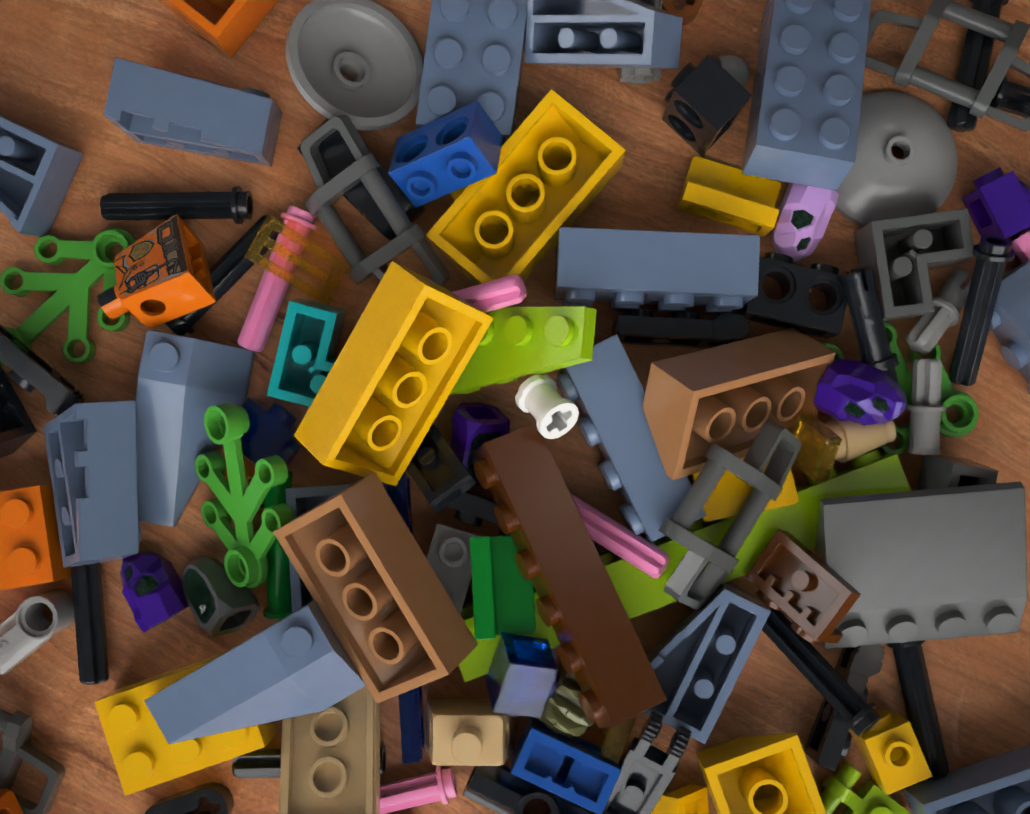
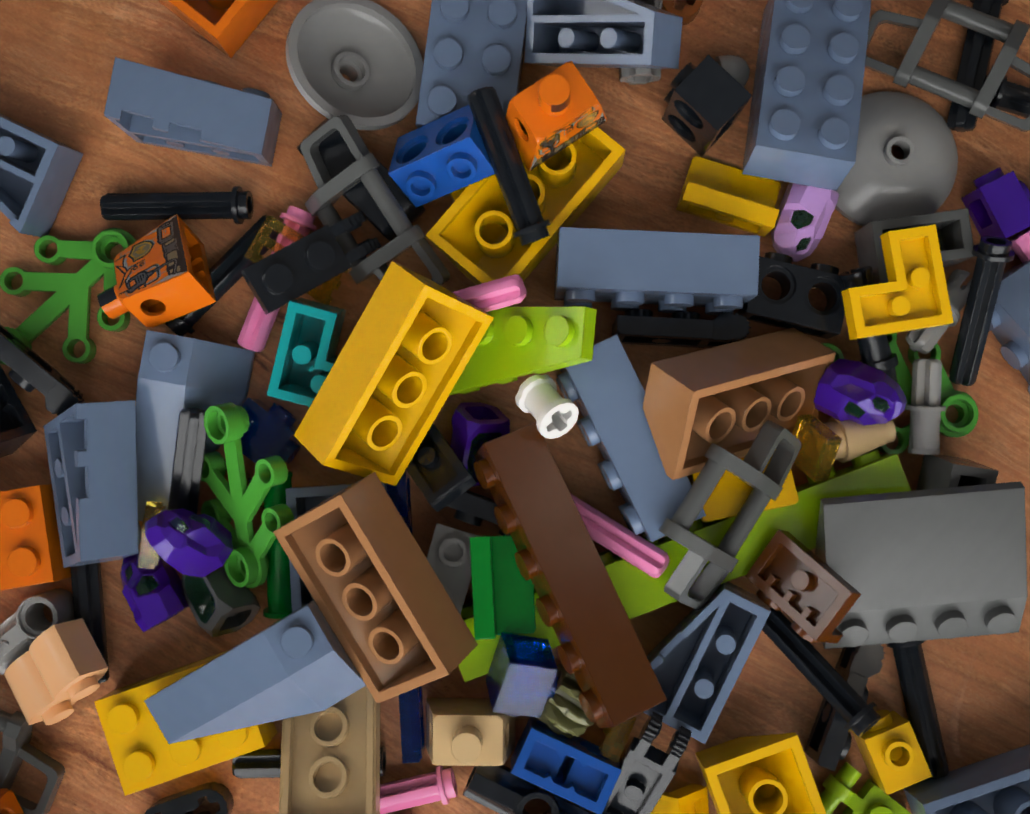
(56, 672): none -> light nougat brick
(148, 556): none -> clear yellow tile
(188, 460): none -> black axle
(189, 541): none -> dark purple rock
(305, 264): none -> black hinge
(507, 166): none -> black axle
(554, 114): none -> orange torso
(914, 292): none -> yellow plate

